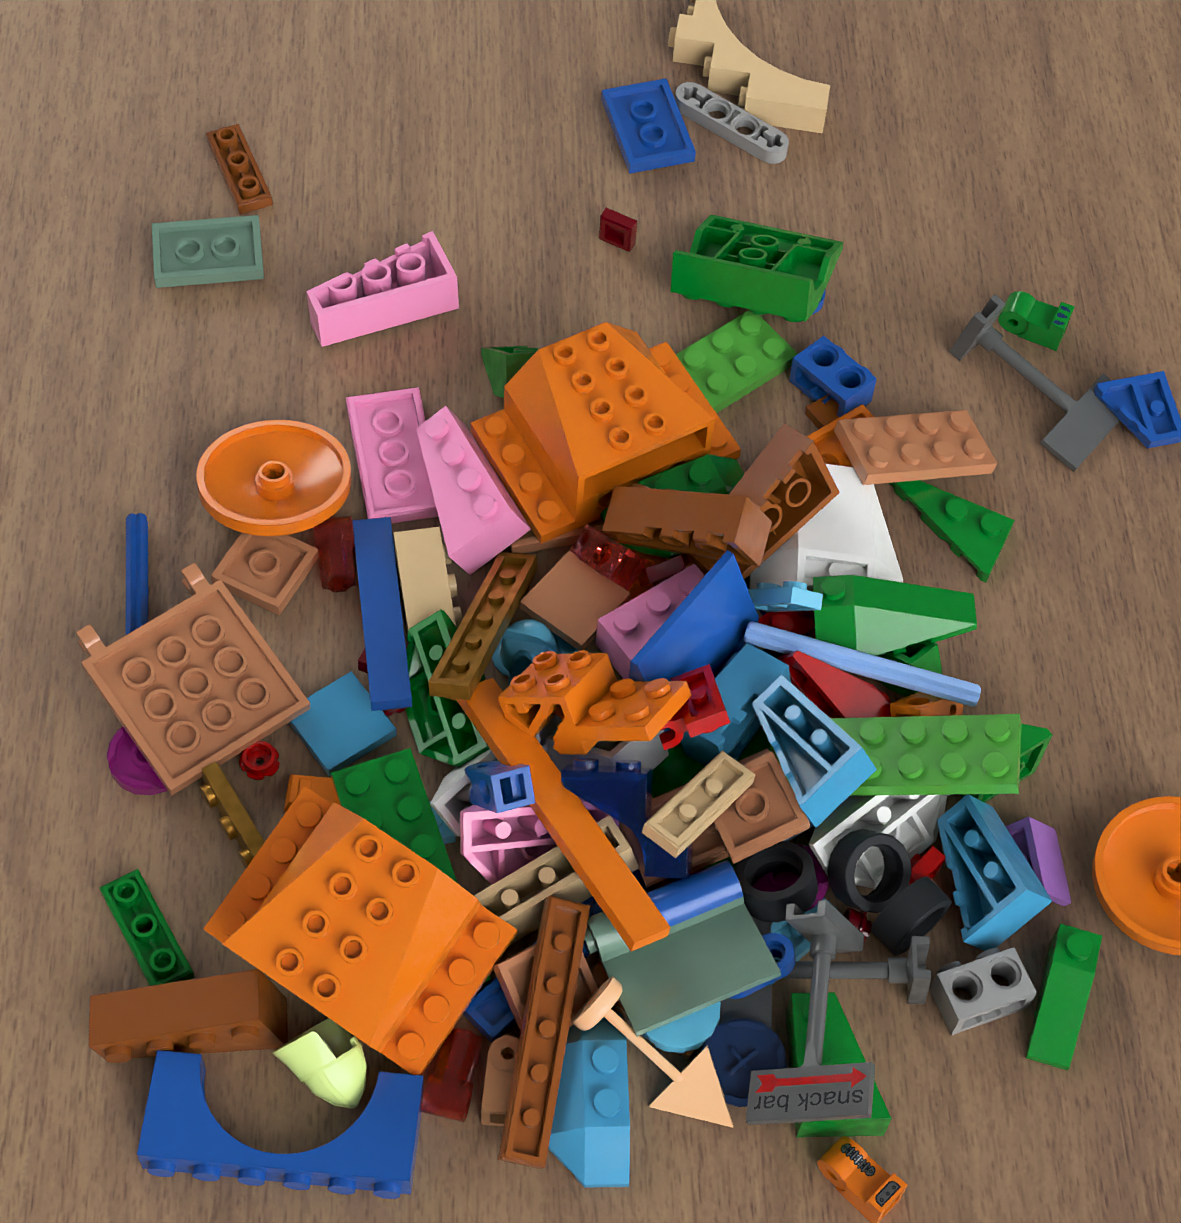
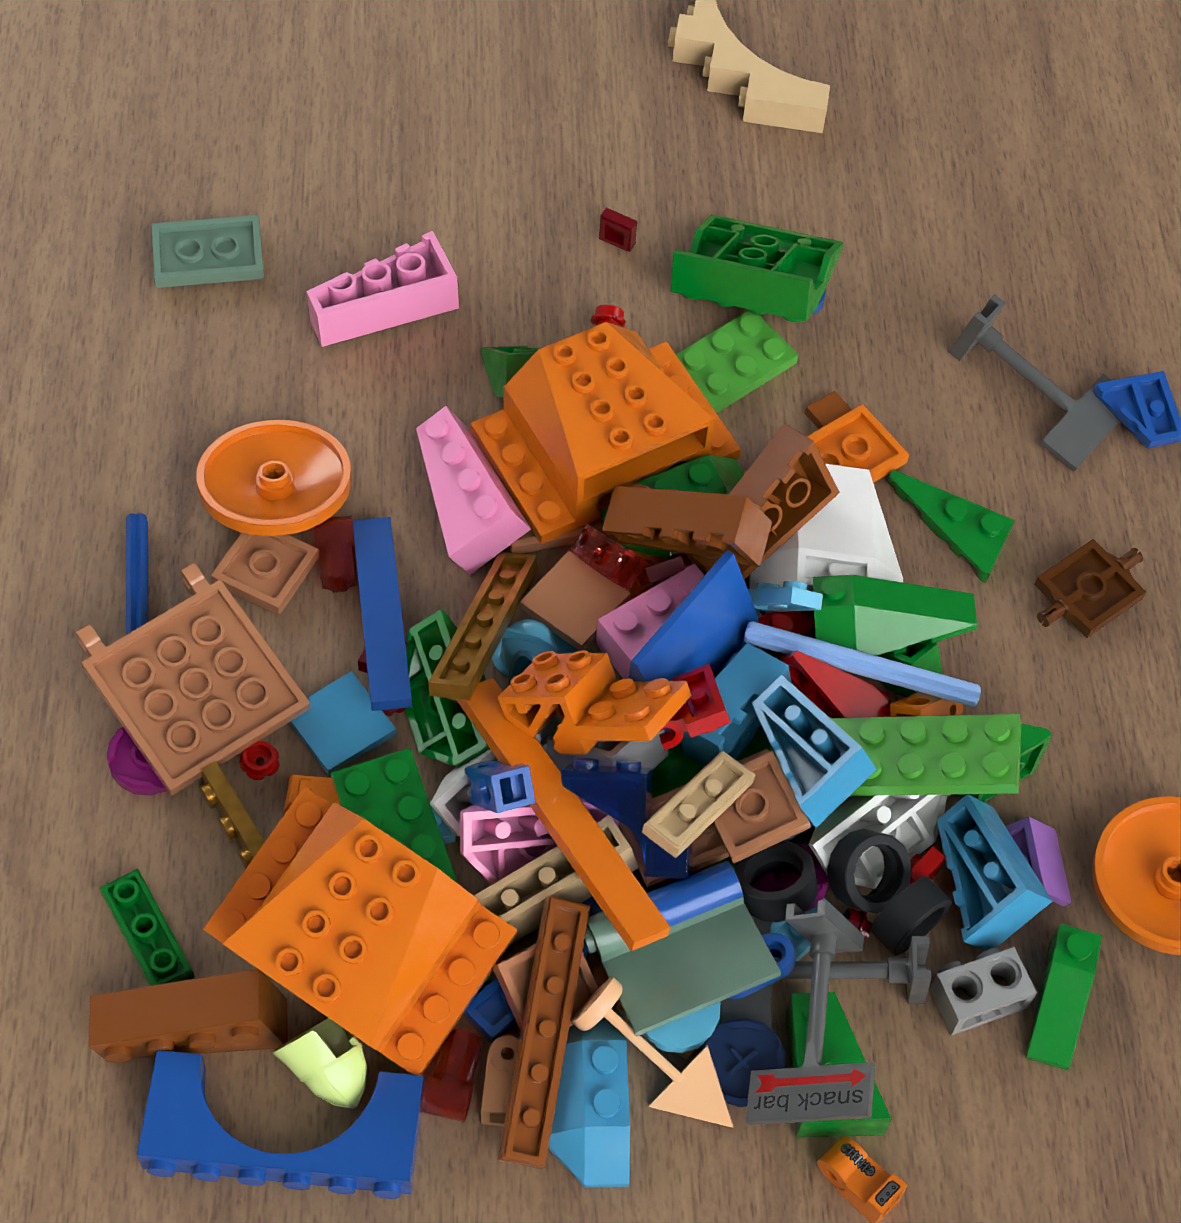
(239, 169): dark orange tile -> none
(390, 455): bright pink tile -> none
(423, 575): tan brick -> none
(610, 314): none -> red plate
(648, 125): blue plate -> none
(764, 143): light grey beam -> none
(829, 370): blue brick -> none
(914, 447): nougat plate -> none
(1035, 319): green leg -> none
(1090, 588): none -> reddish brown plate

